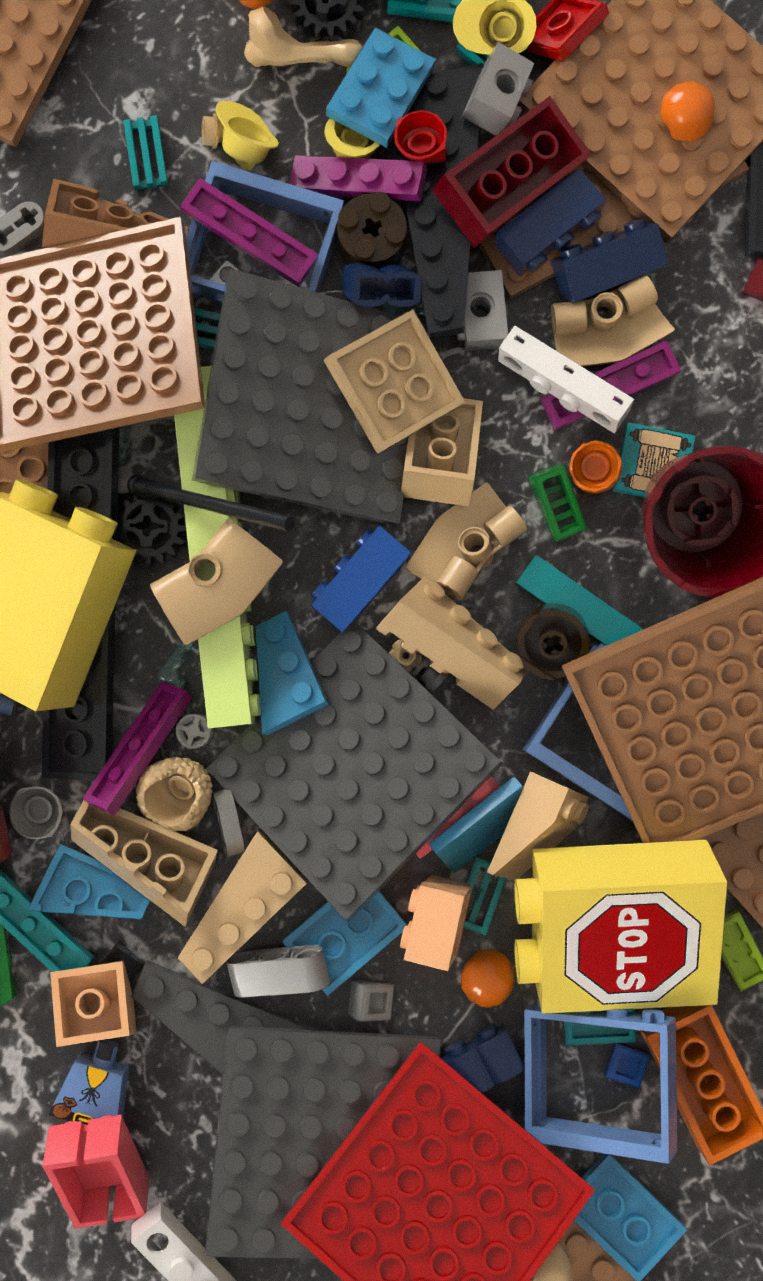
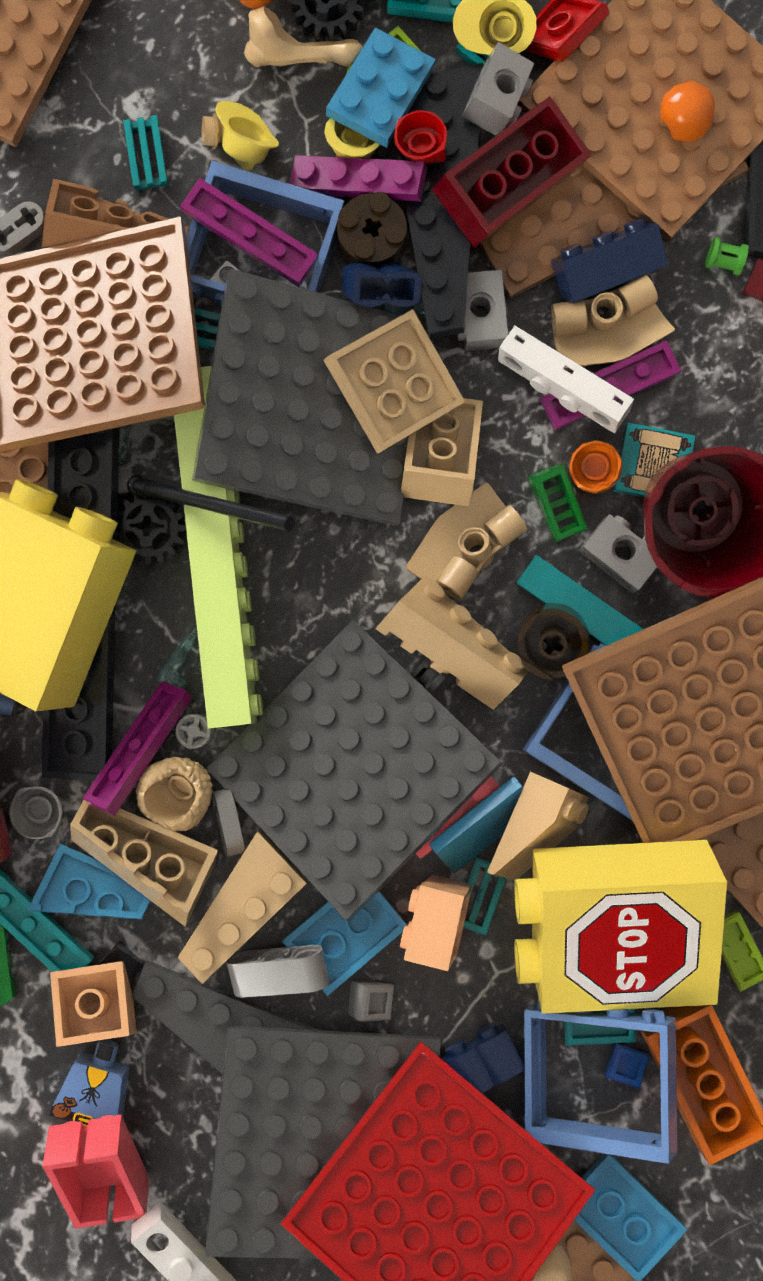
(240, 575): tan panel -> none
(286, 675): dark azure wing -> none
(359, 578): blue brick -> none
(408, 664): tan plate -> none
(488, 978): orange hair -> none
(550, 223): dark blue brick -> none
(601, 551): none -> light grey brick
(726, 256): none -> bright green bush

